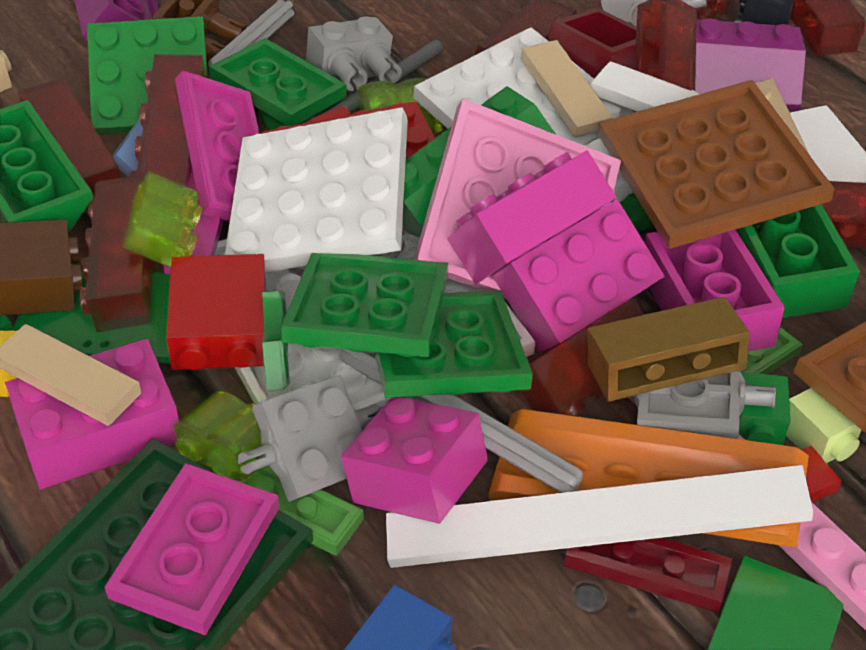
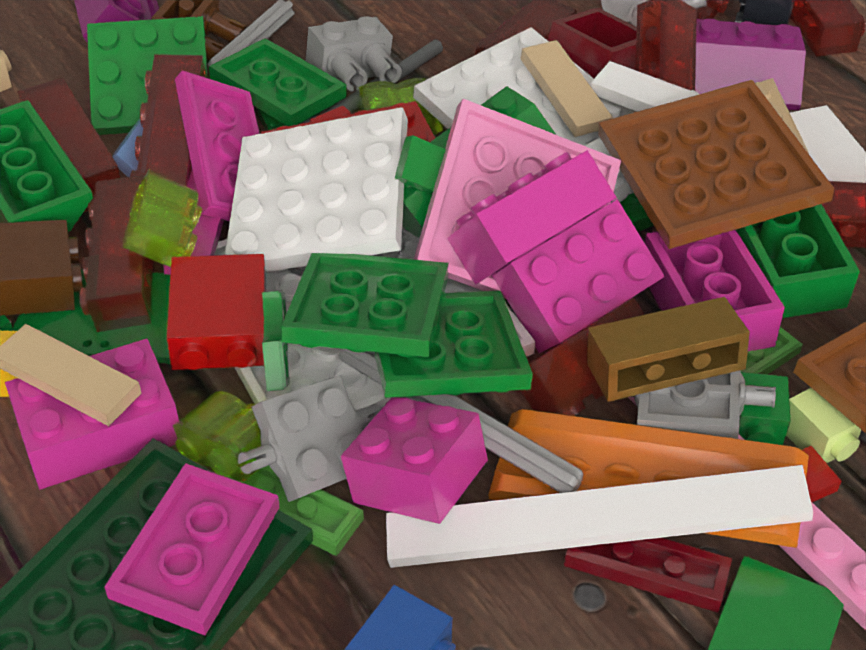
(419, 163): none -> green tile

